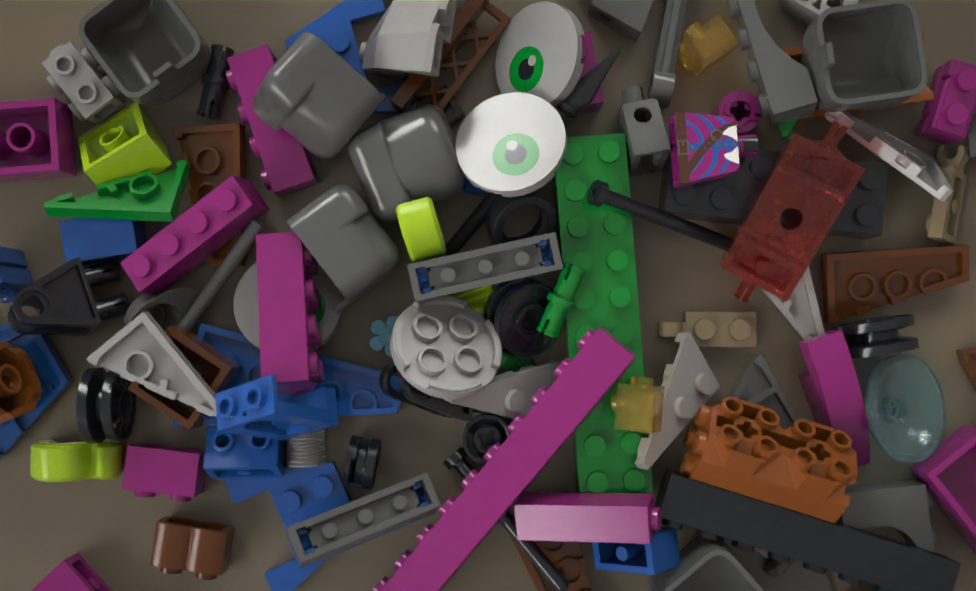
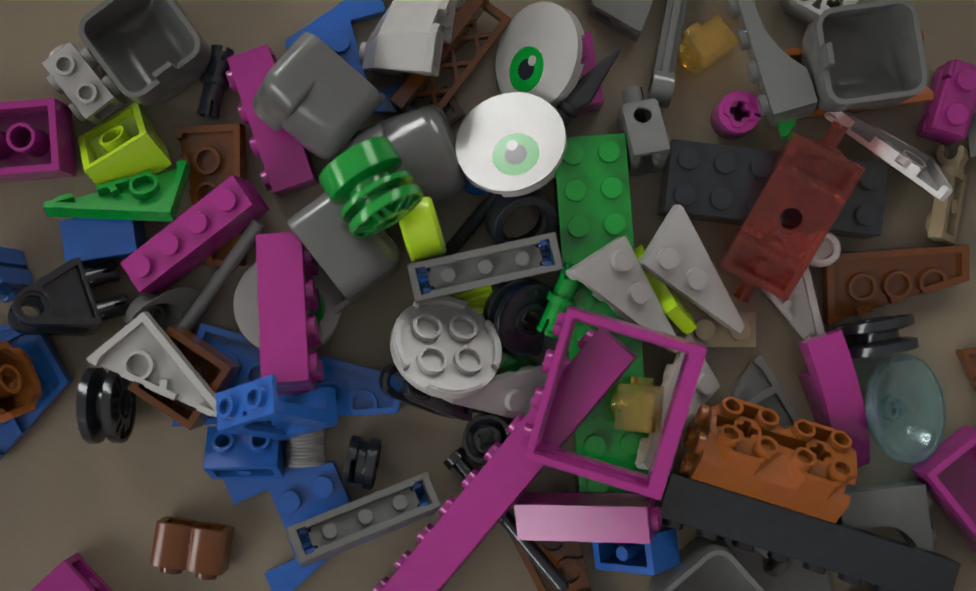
(75, 461): lime animal -> none
(164, 470): magenta brick -> none
(370, 187): none -> green wheel
(379, 328): medium azure plant -> none
(600, 194): black bar -> none
(621, 283): none -> light grey wing
(647, 485): none -> magenta window
(670, 300): none -> lime tile
(684, 265): none -> light grey wing
(706, 147): torso -> none
(828, 252): none -> light grey tile

